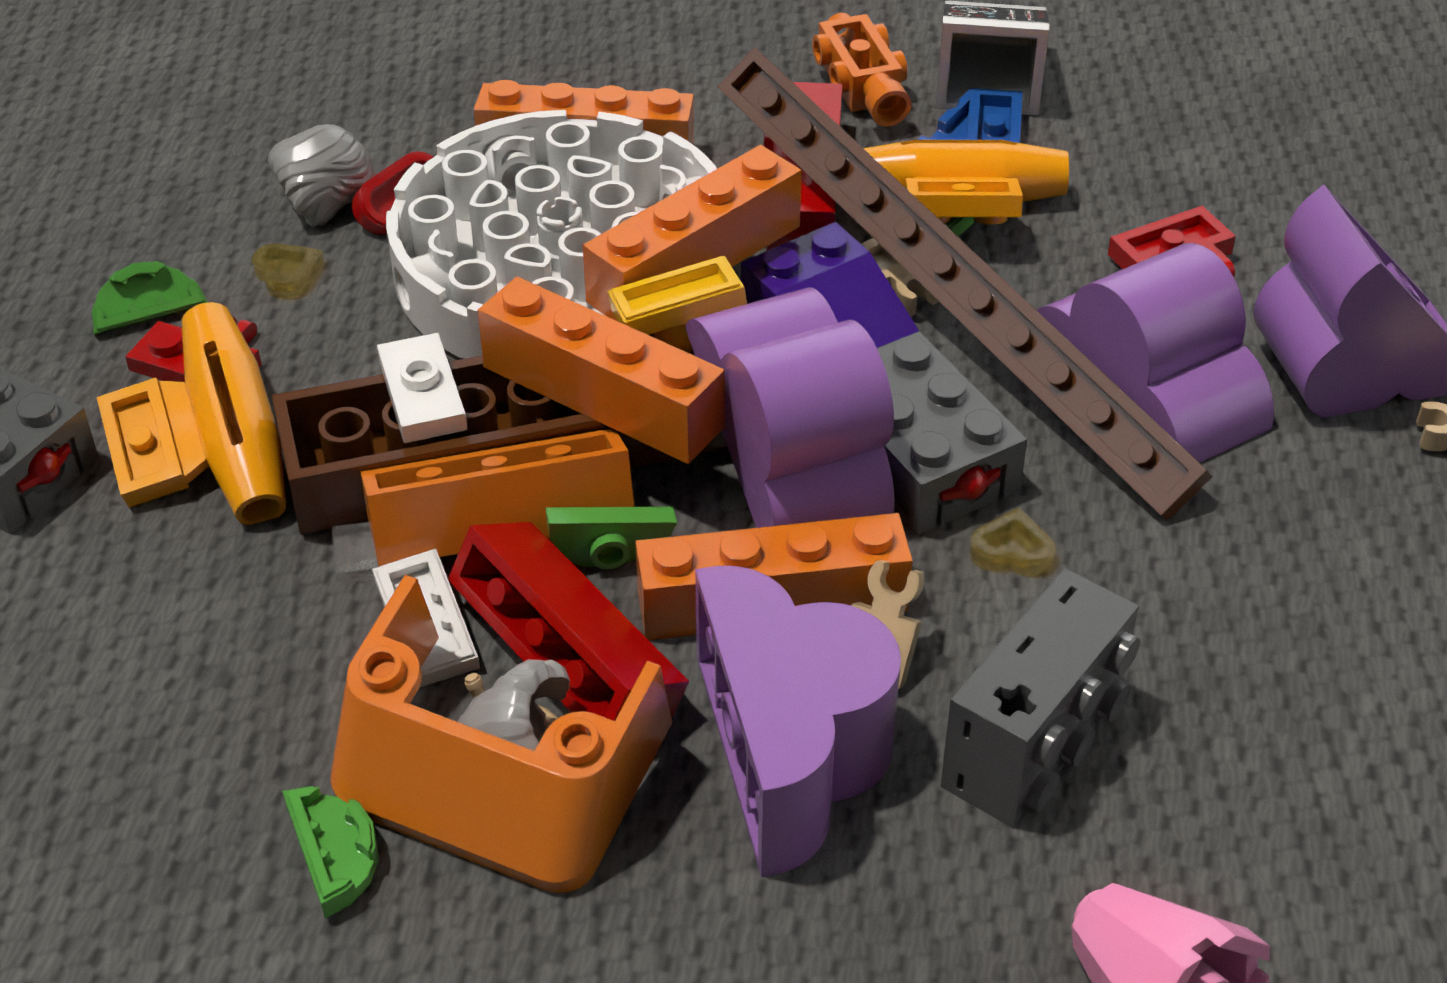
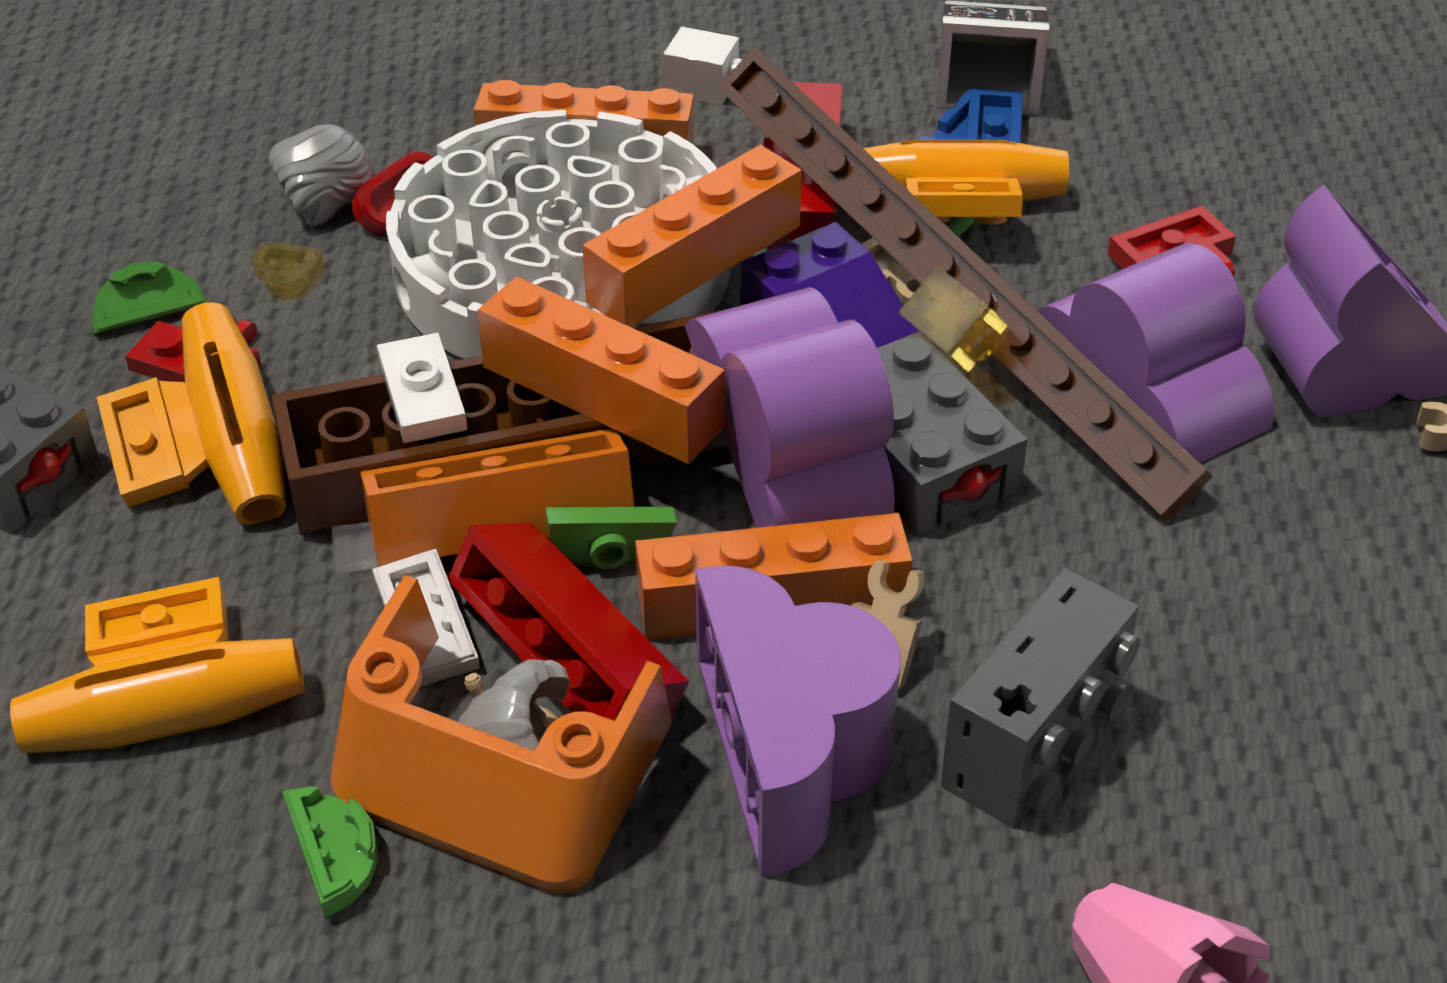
(156, 673): none -> light orange plate
(669, 300): yellow tile -> none
(699, 63): none -> white brick
(864, 66): orange brick -> none
(953, 319): none -> clear yellow brick
(1012, 544): clear yellow tile -> none

